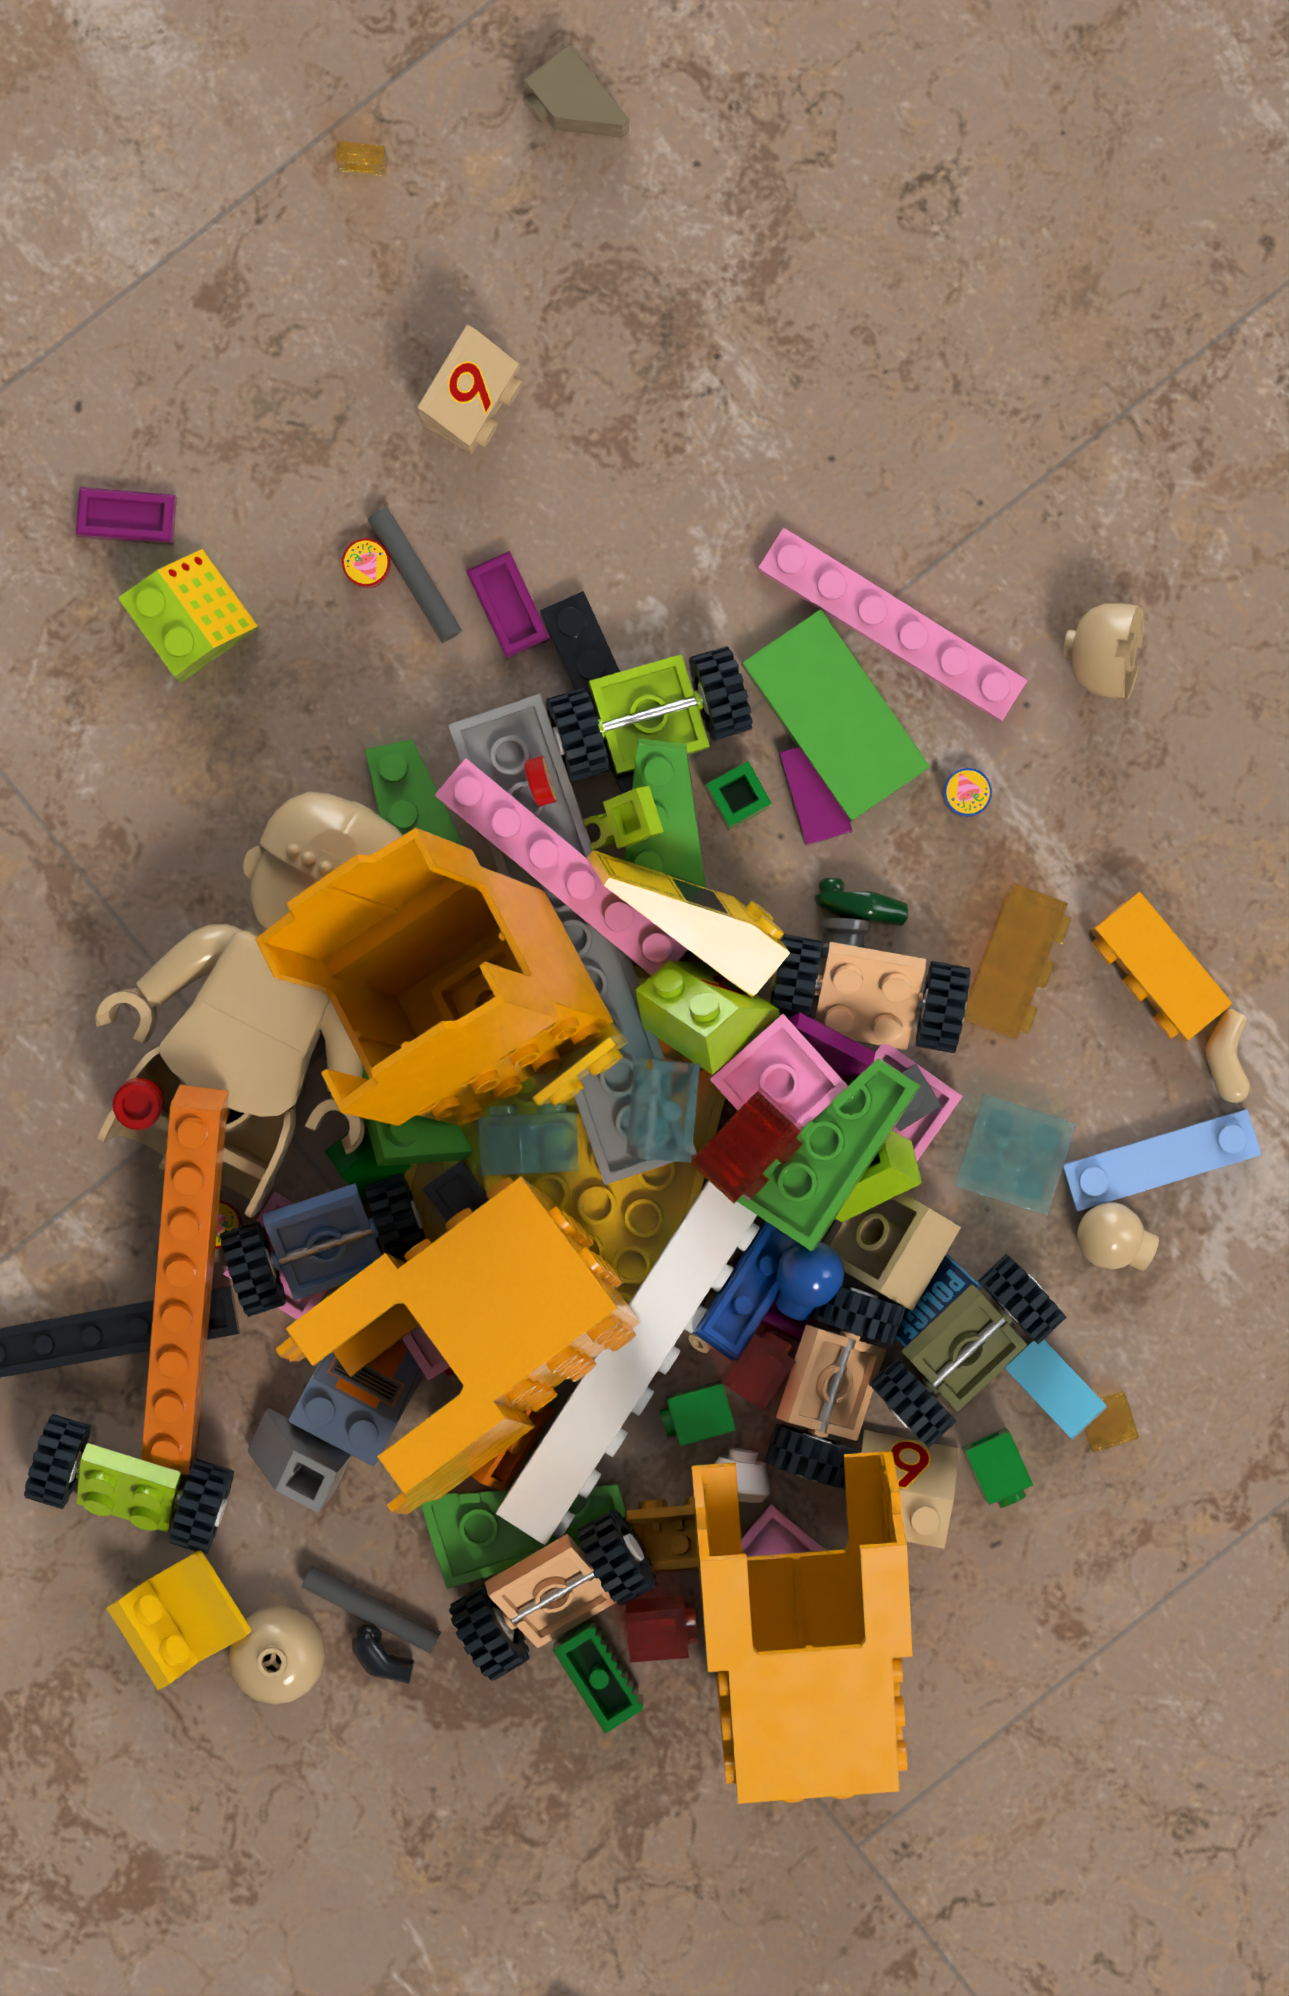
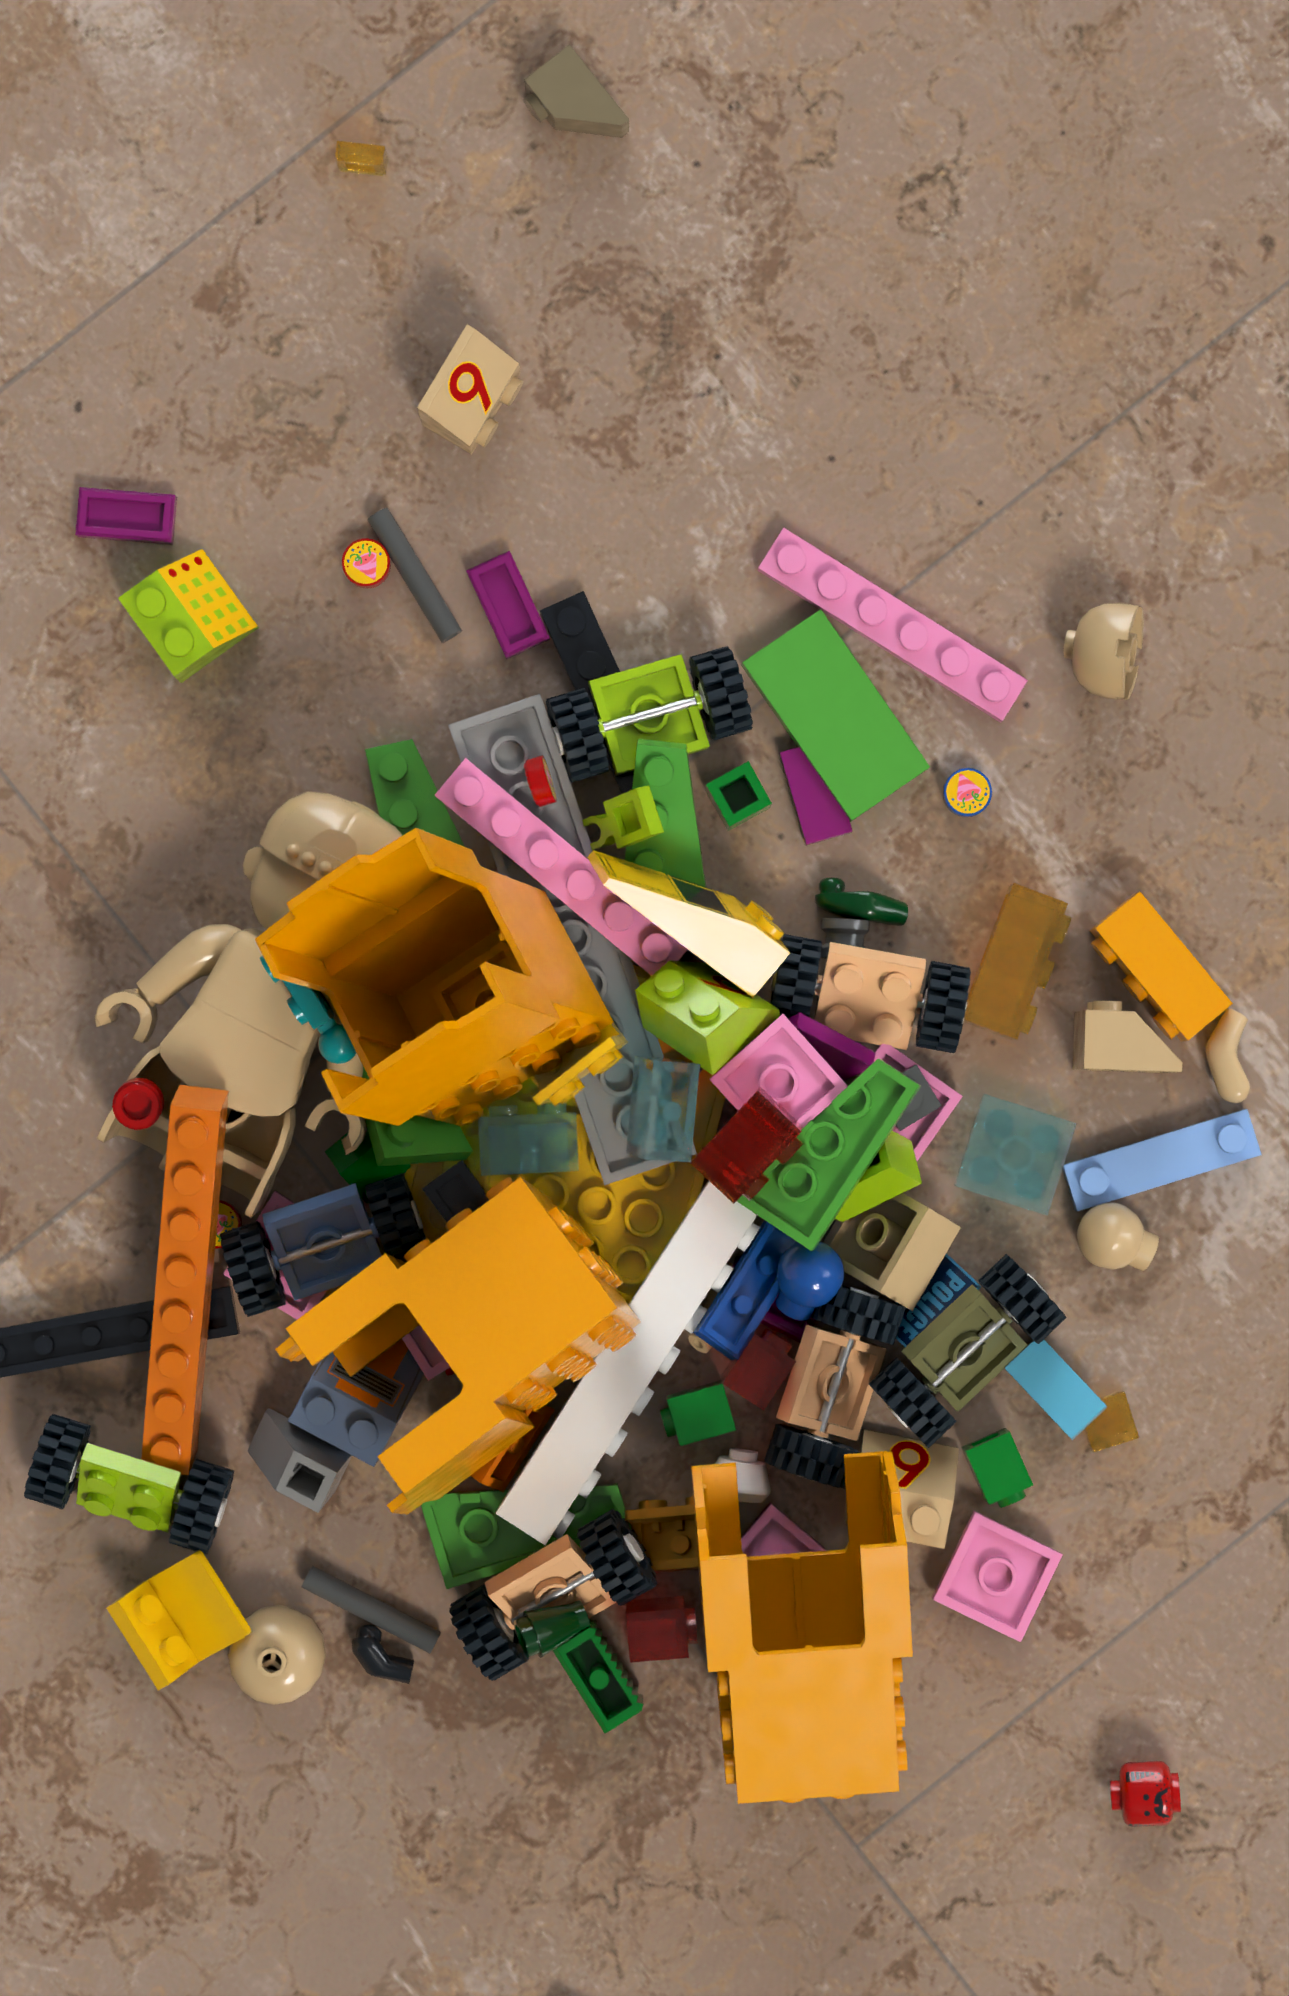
(312, 1007): none -> teal plate
(549, 1627): none -> dark green cone
(997, 1576): none -> bright pink plate
(1118, 1041): none -> tan slope
(1146, 1793): none -> red head

